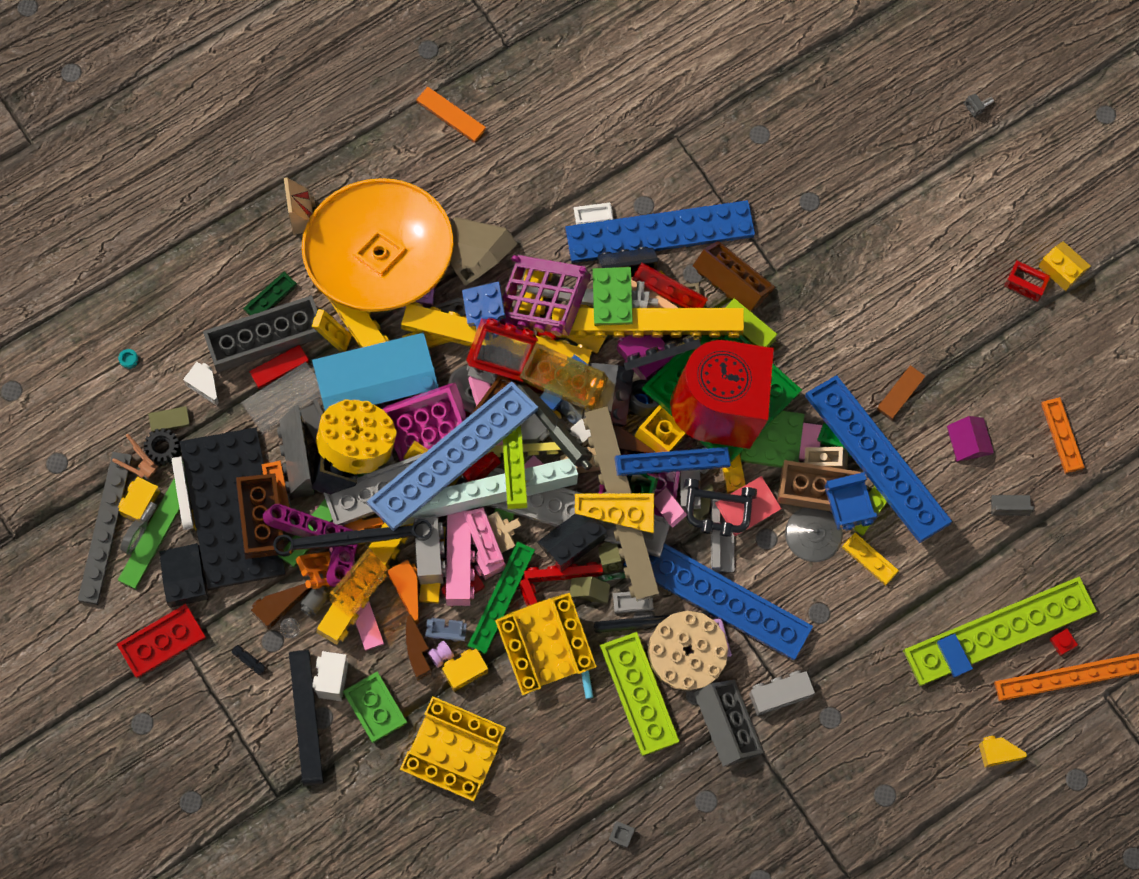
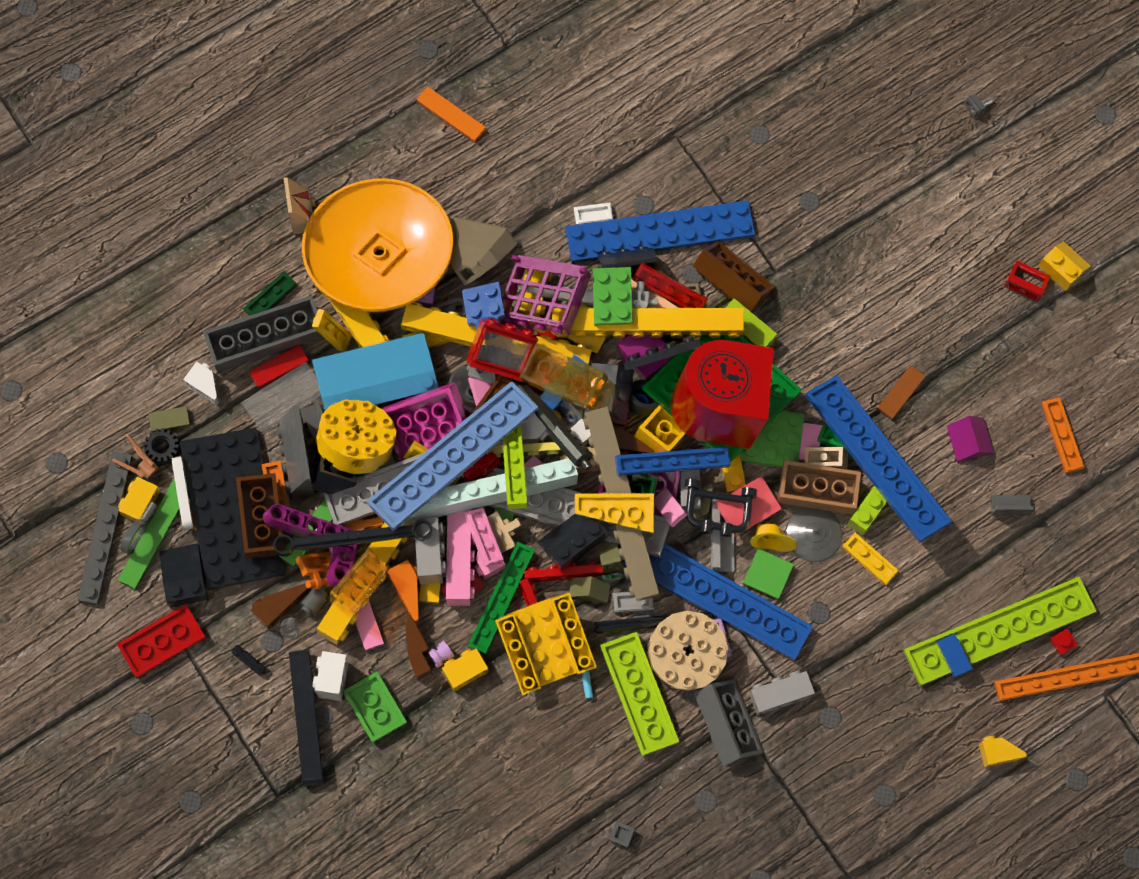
(128, 358): teal tile -> none
(437, 629): sand blue hinge -> none
(453, 749): yellow slope -> none
(768, 574): none -> bright green tile
(772, 538): none -> yellow piece
(850, 502): blue panel -> none

